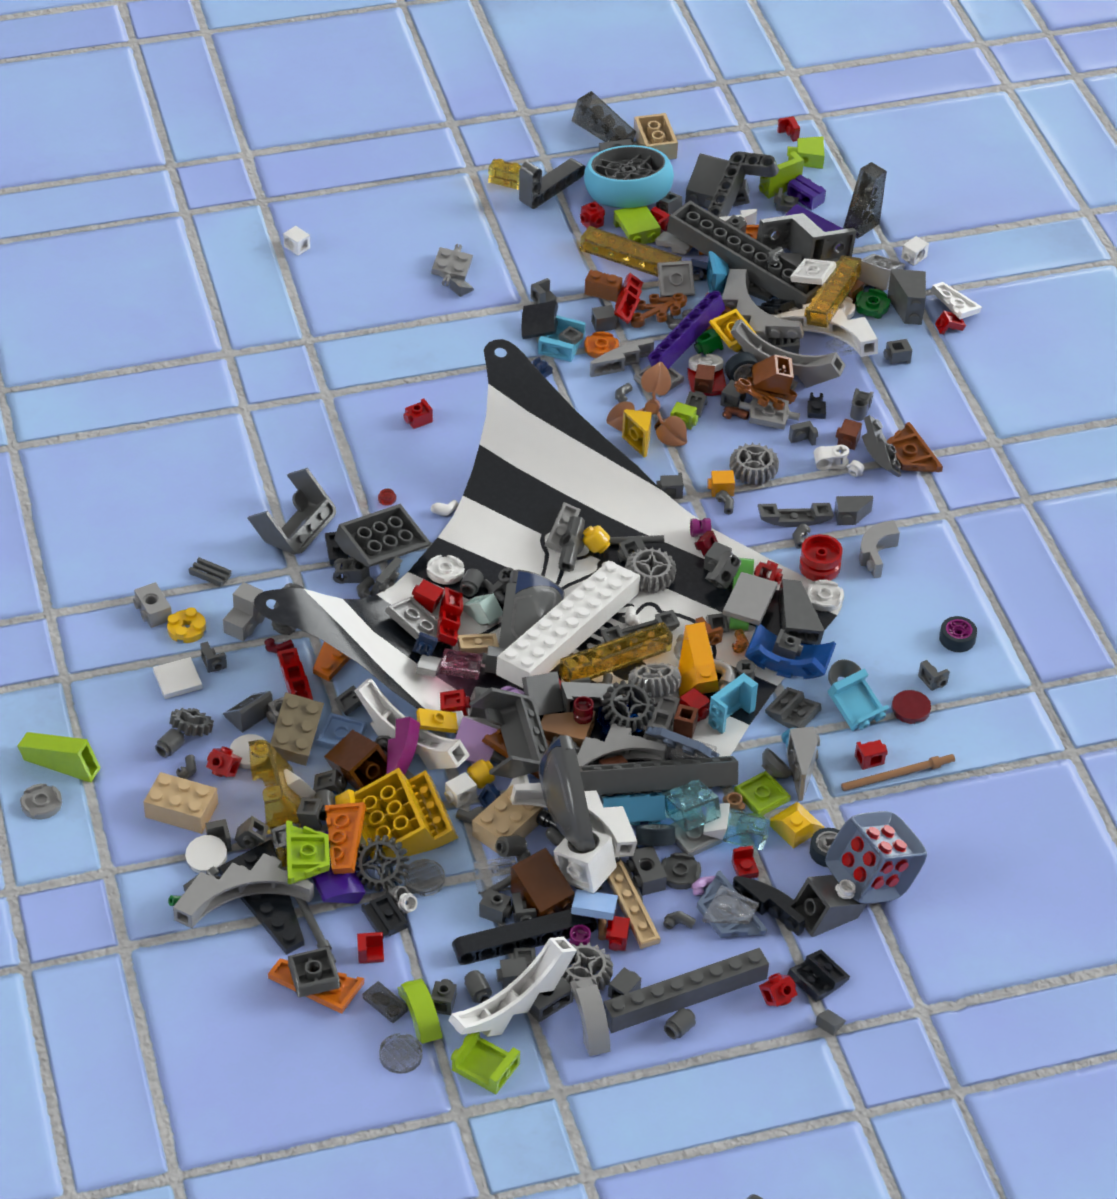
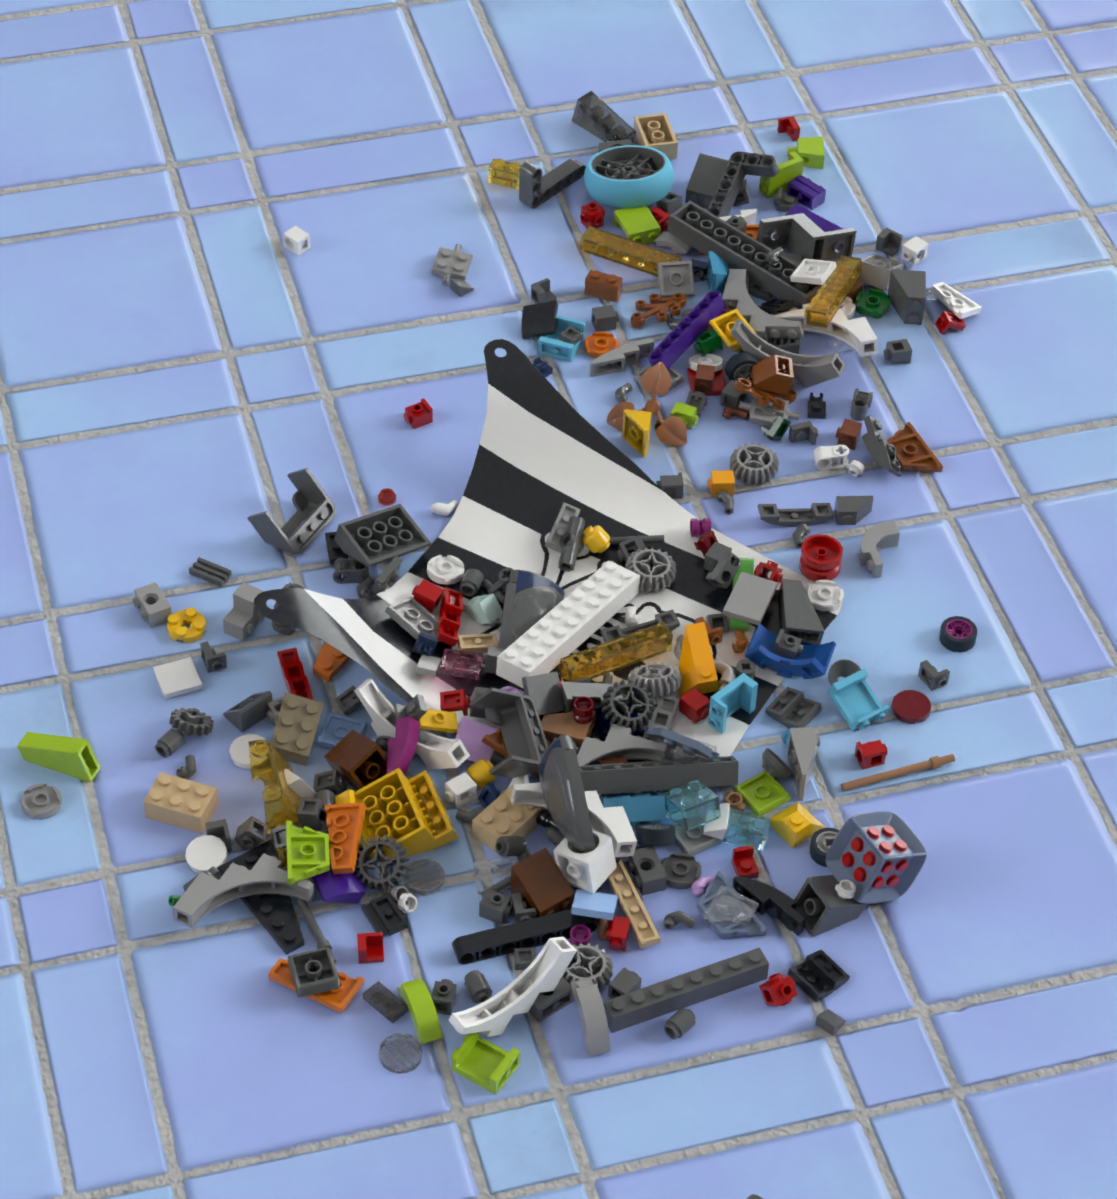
(223, 762): red brick -> none
(273, 647): dark red arm -> none
(415, 708): none -> dark grey bracket
(510, 970): dark grey brick -> none
(628, 298): red slope -> none
(685, 720): copper brick -> none
(778, 428): none -> bracket
(867, 200): clear smoke wedge -> none
(889, 242): none -> dark grey panel

